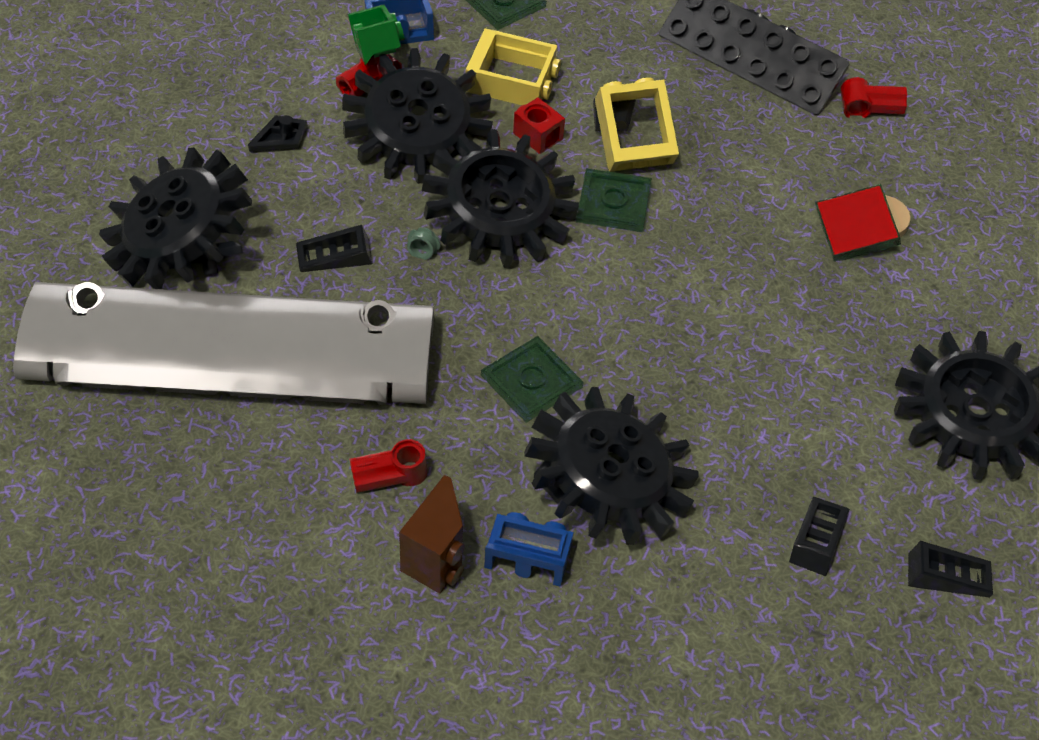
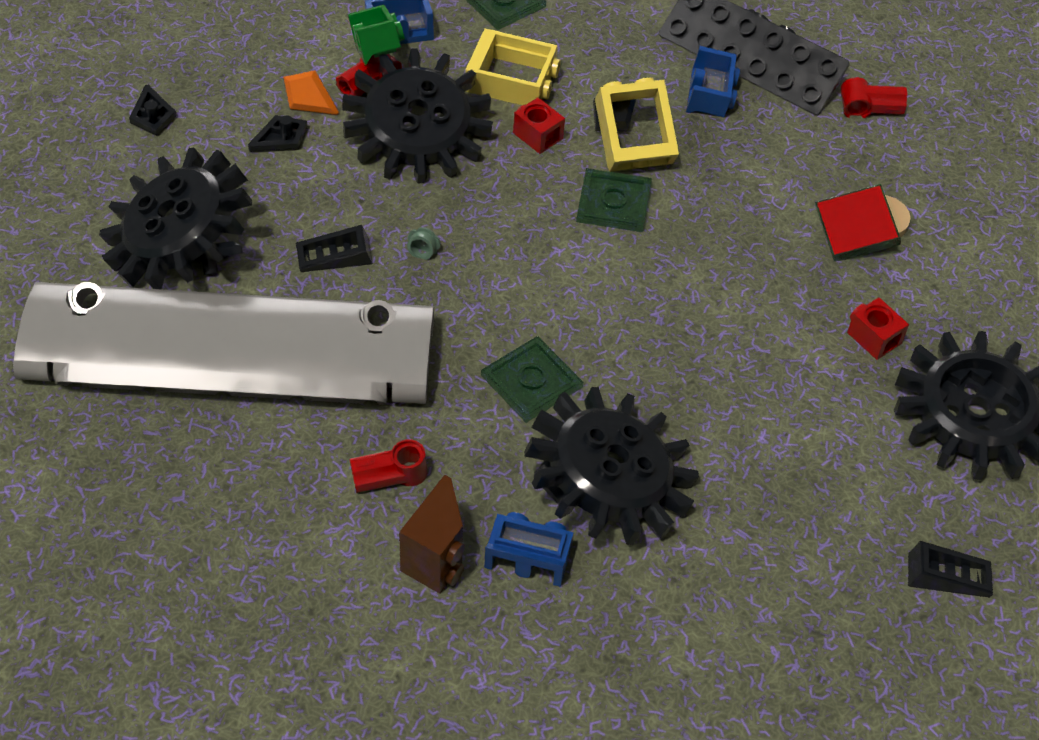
(151, 111): none -> black piece
(308, 93): none -> orange piece
(519, 182): black gear -> none
(713, 82): none -> blue window
(813, 555): black slope -> none
(877, 328): none -> red brick

